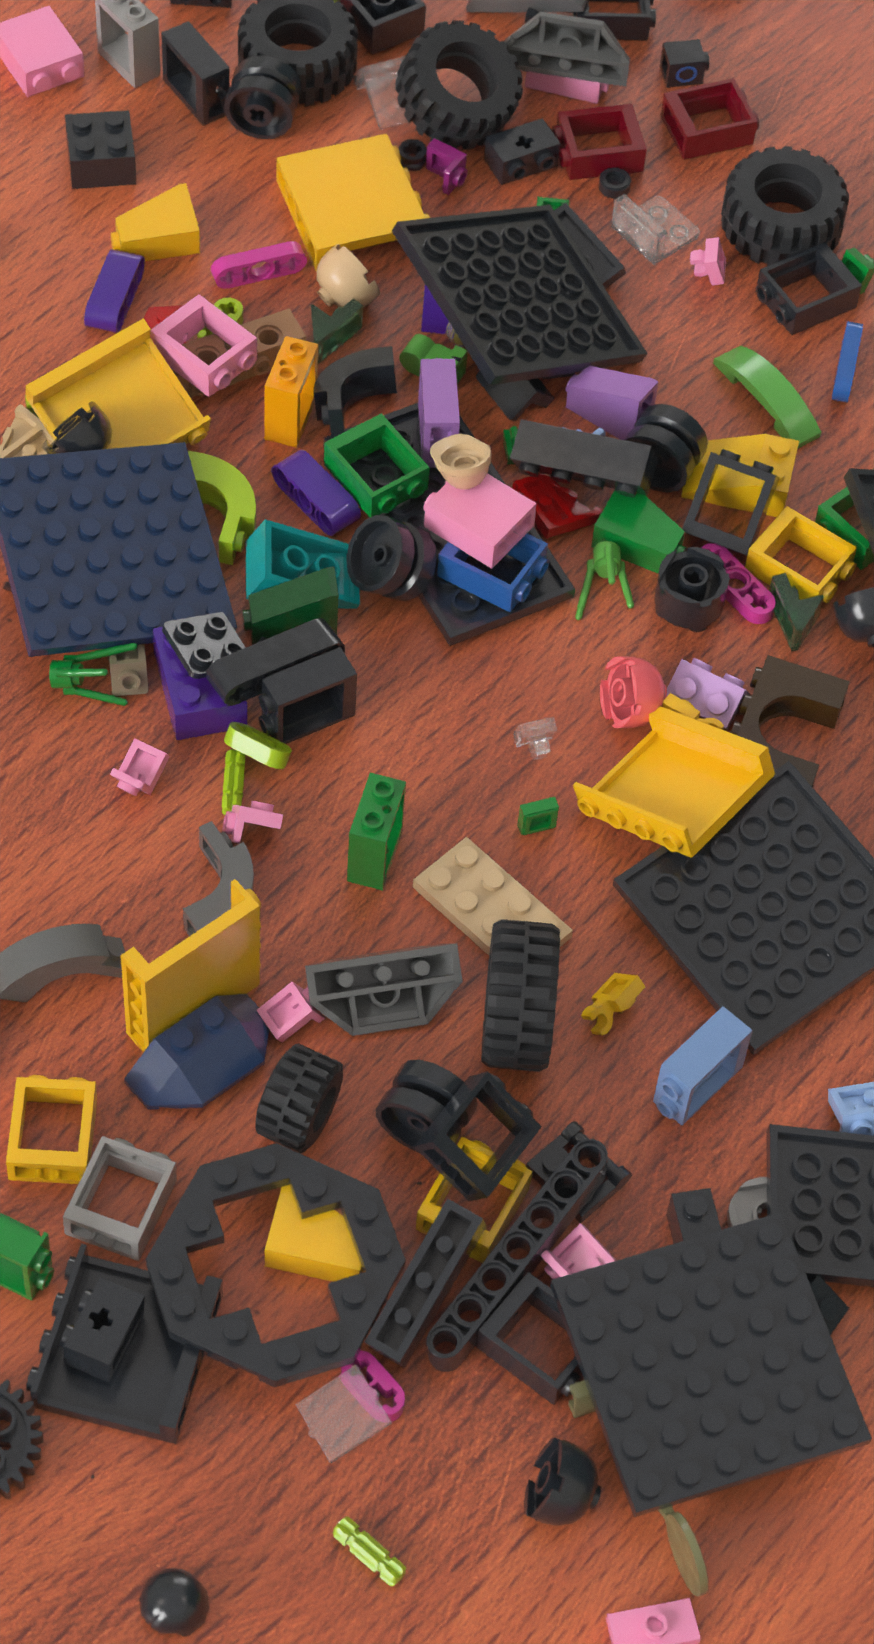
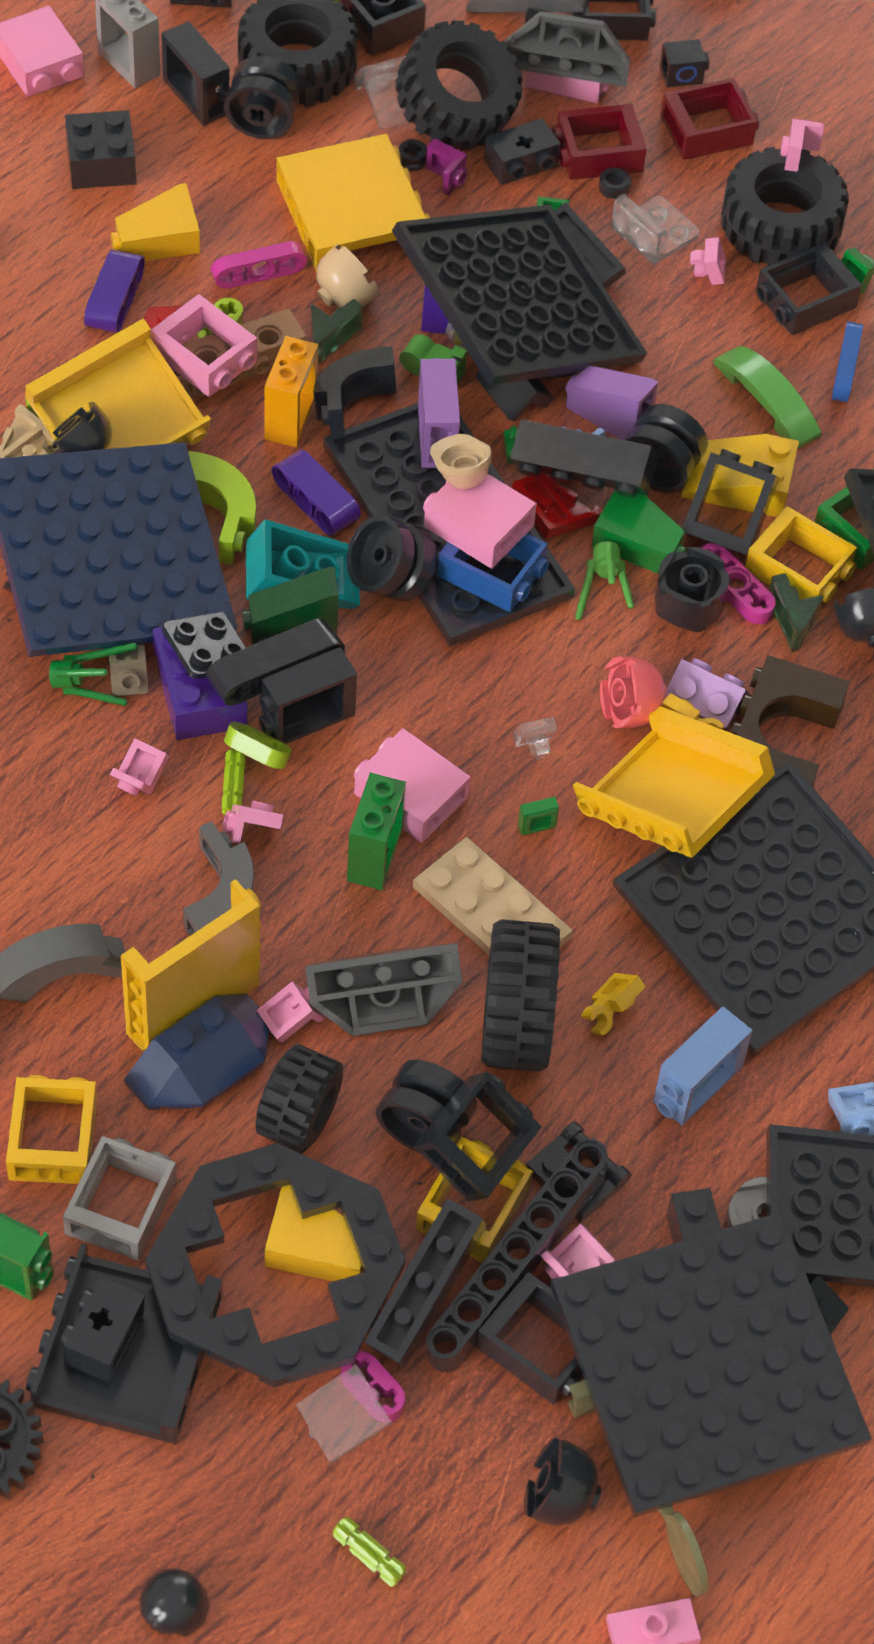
(362, 441): green window -> none
(432, 782): none -> bright pink brick
(802, 136): none -> bright pink bracket

